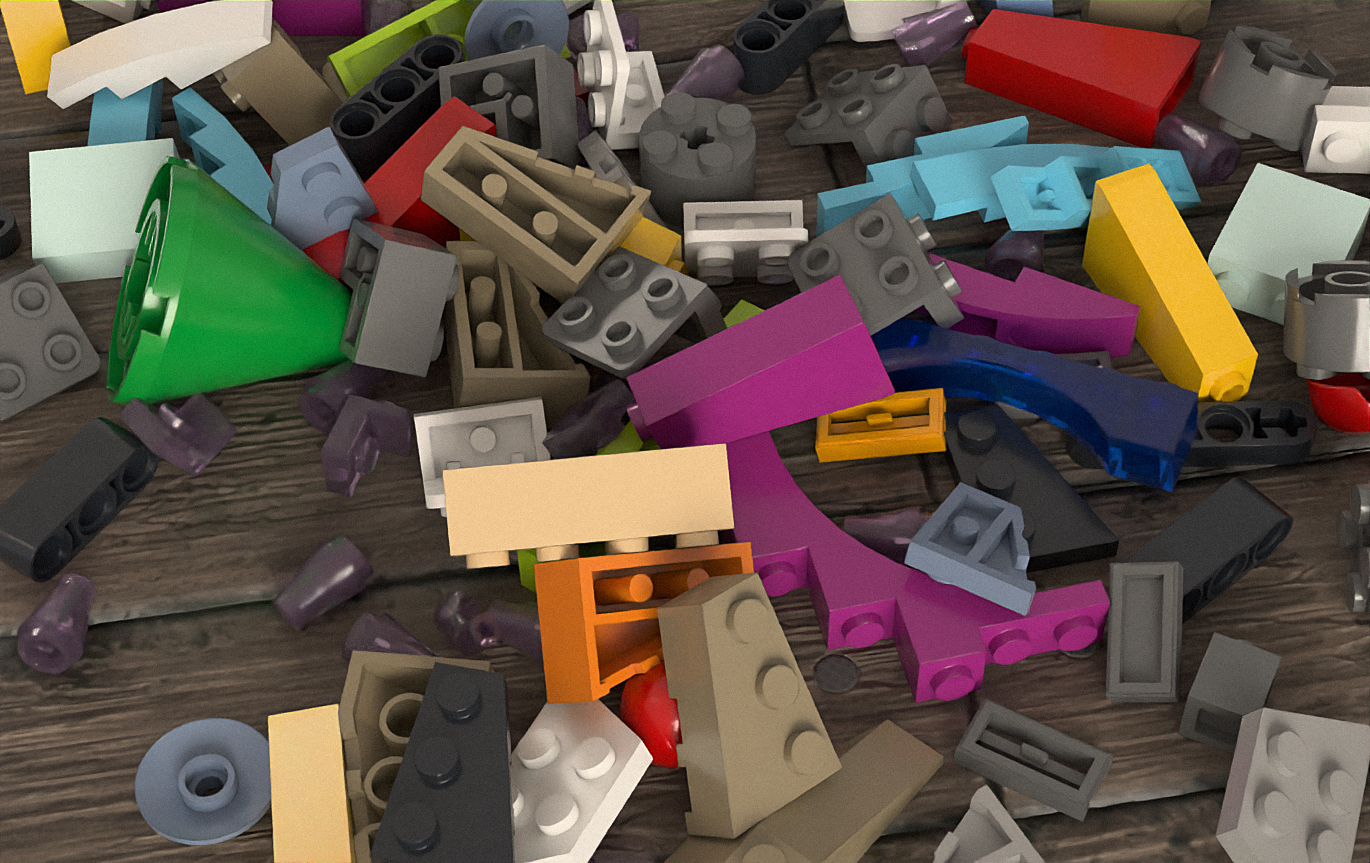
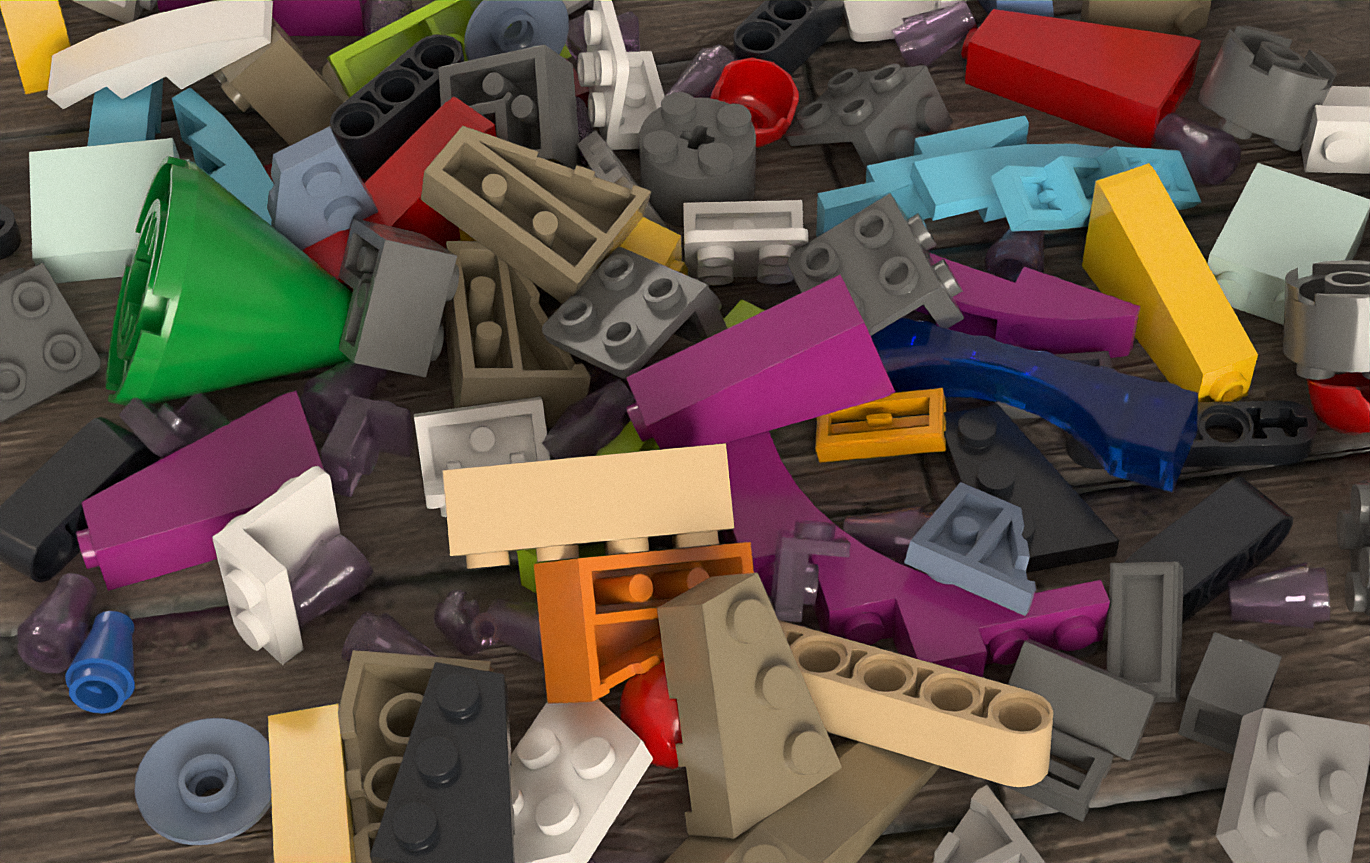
(104, 665): none -> blue cone
(175, 506): none -> magenta slope
(265, 551): none -> white bracket
(764, 91): none -> red hair
(793, 577): none -> clear purple bracket
(925, 708): none -> tan beam
(1086, 699): none -> dark grey tile
(1282, 597): none -> cone

